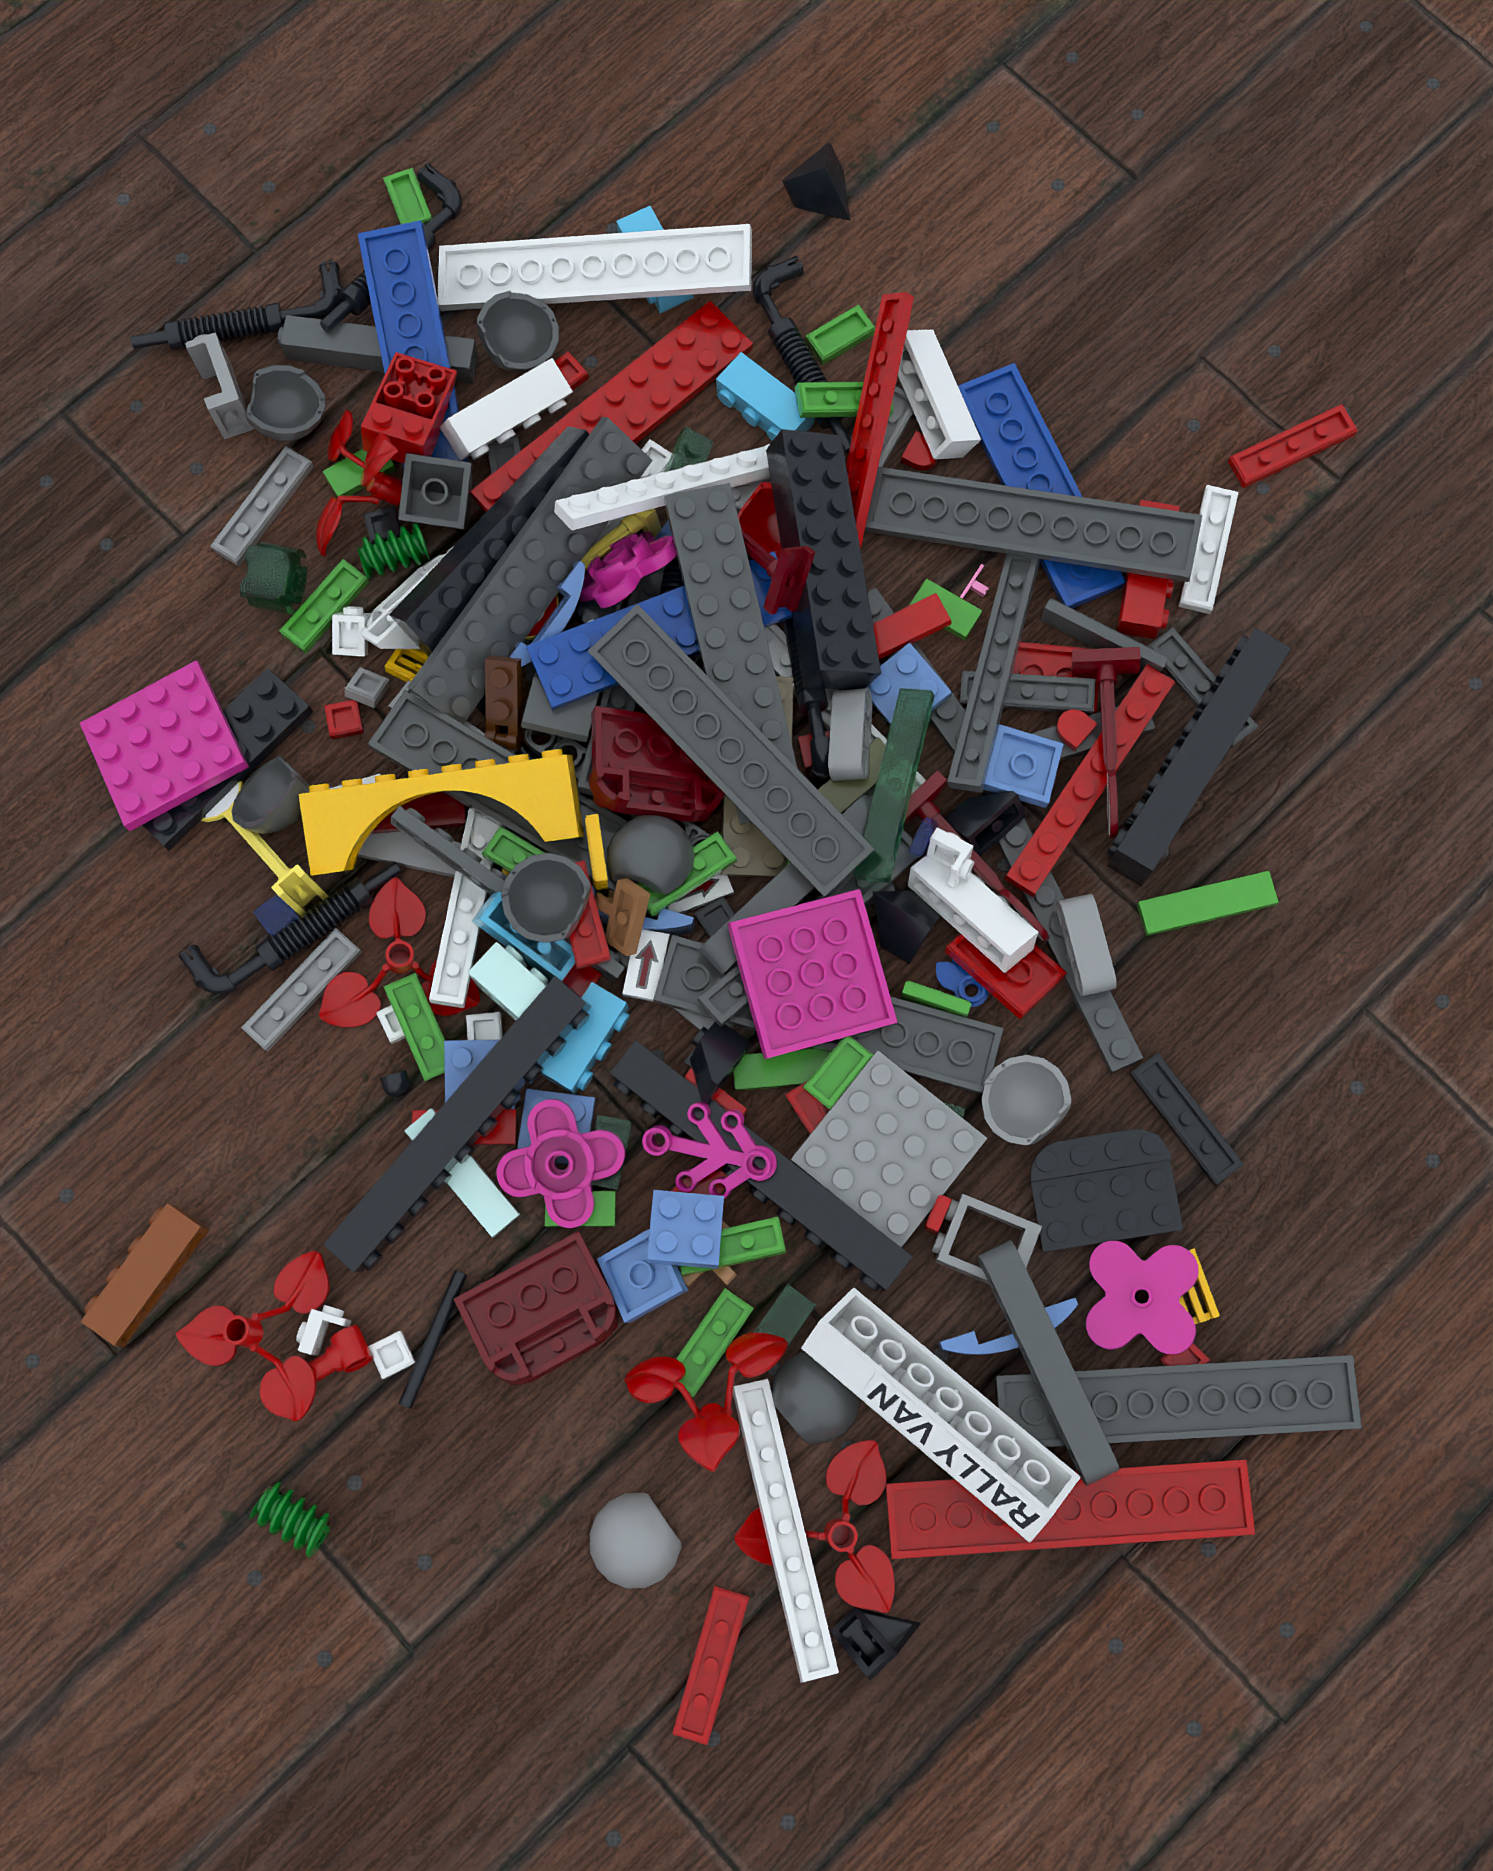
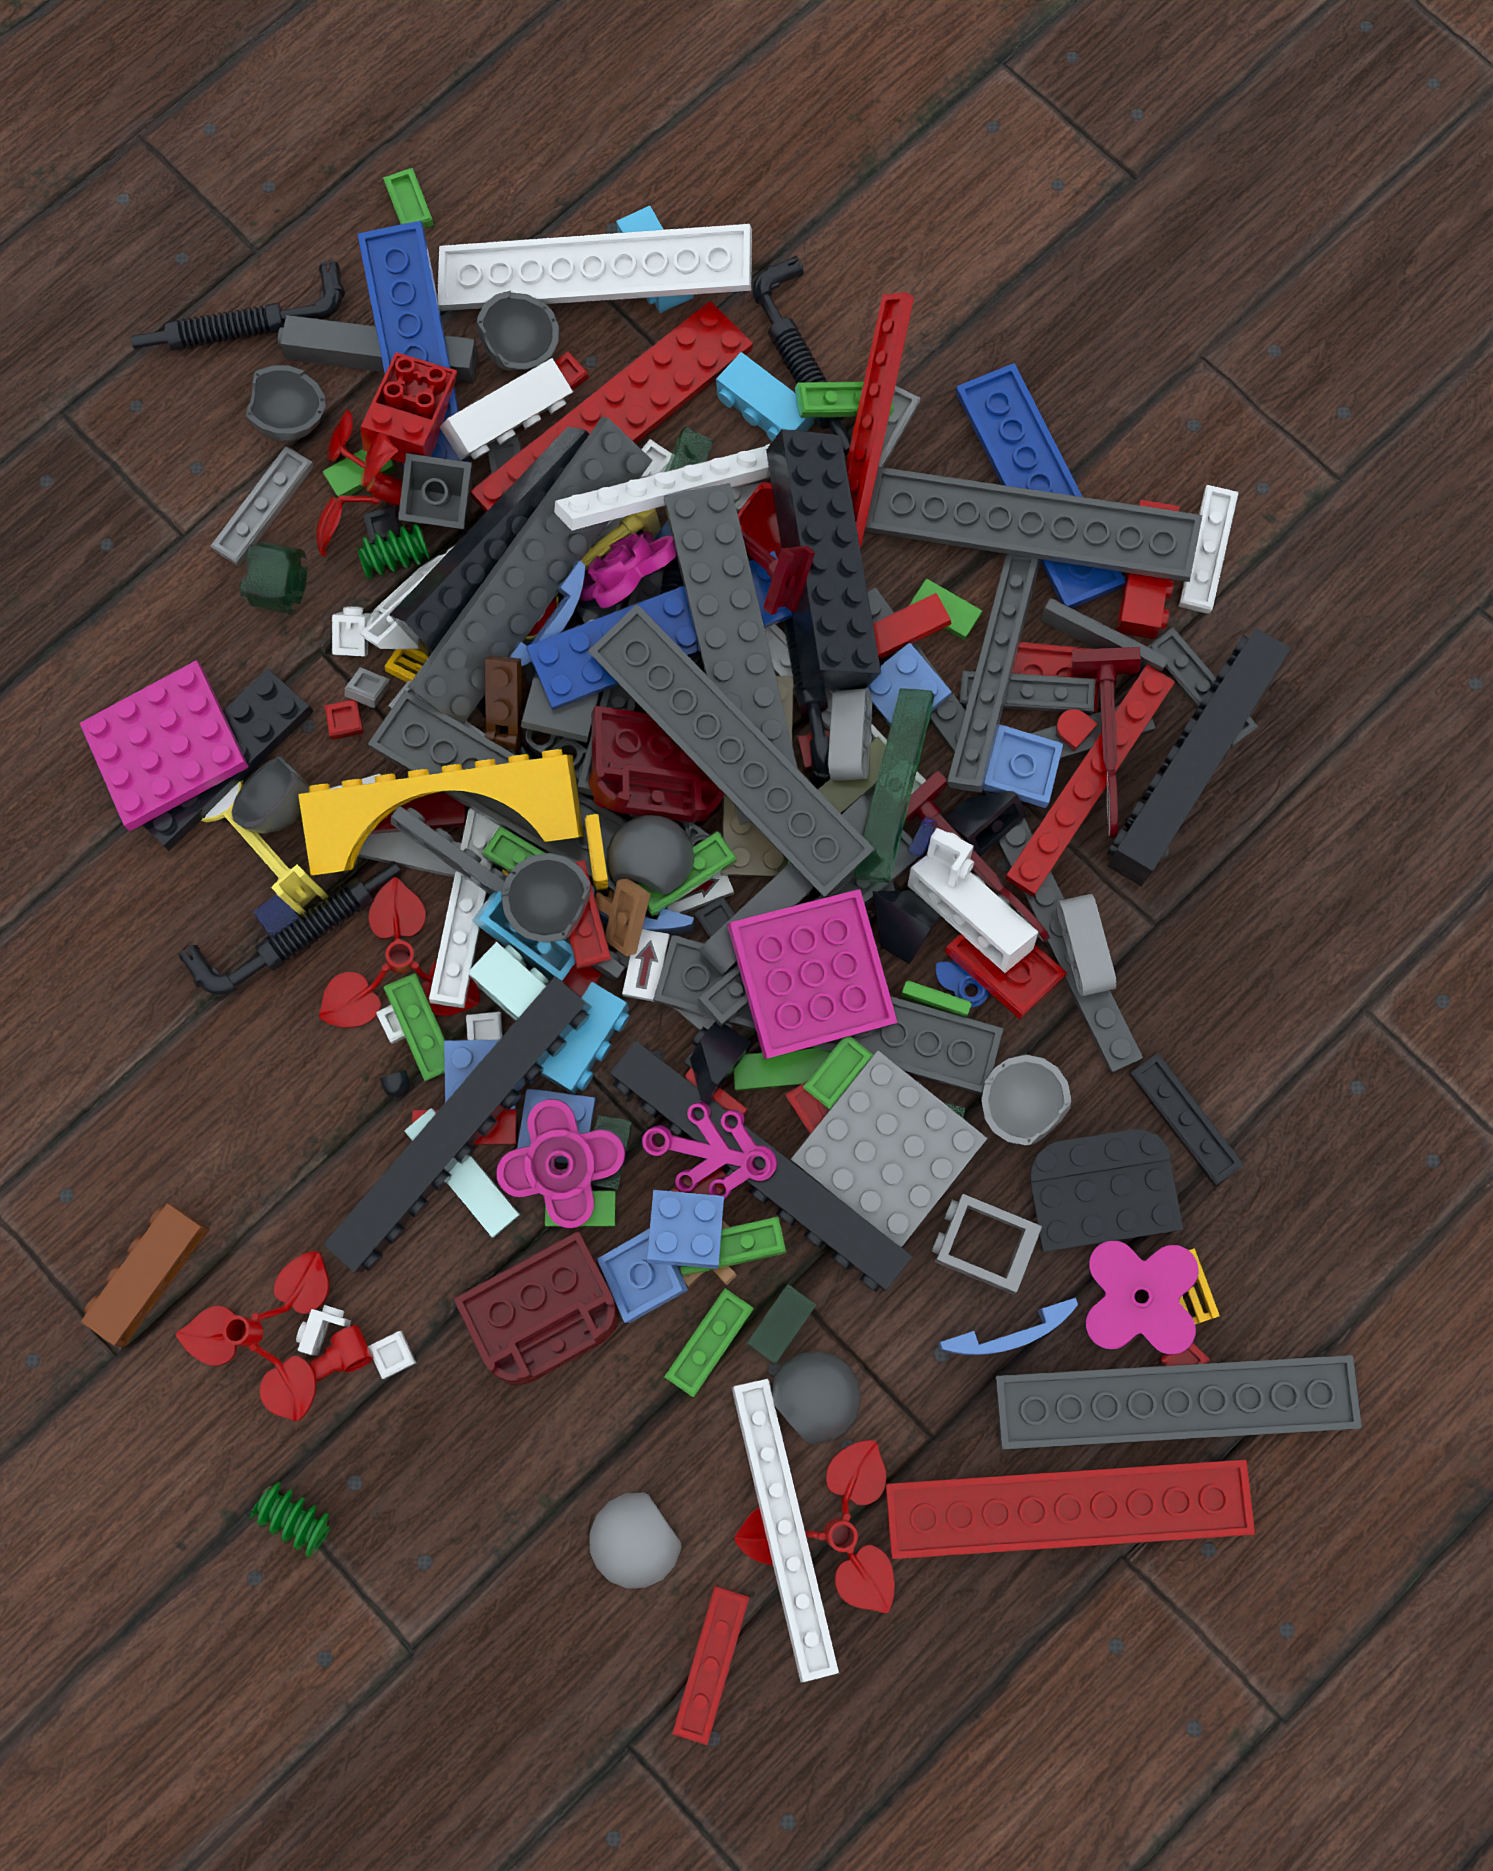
(227, 407): light grey panel -> none
(301, 990): light grey tile -> none
(329, 598): bright green tile -> none
(356, 296): black piece -> none
(432, 1339): black bar -> none
(713, 1429): red plant -> none
(819, 185): black slope -> none
(840, 334): bright green tile -> none
(872, 1638): black slope -> none
(918, 453): red tile -> none
(936, 397): white brick -> none
(937, 1214): red tile -> none
(941, 1414): white brick -> none
(976, 586): bright pink piece -> none
(1048, 1363): dark grey beam -> none
(1207, 903): bright green tile -> none
(1292, 446): red tile -> none

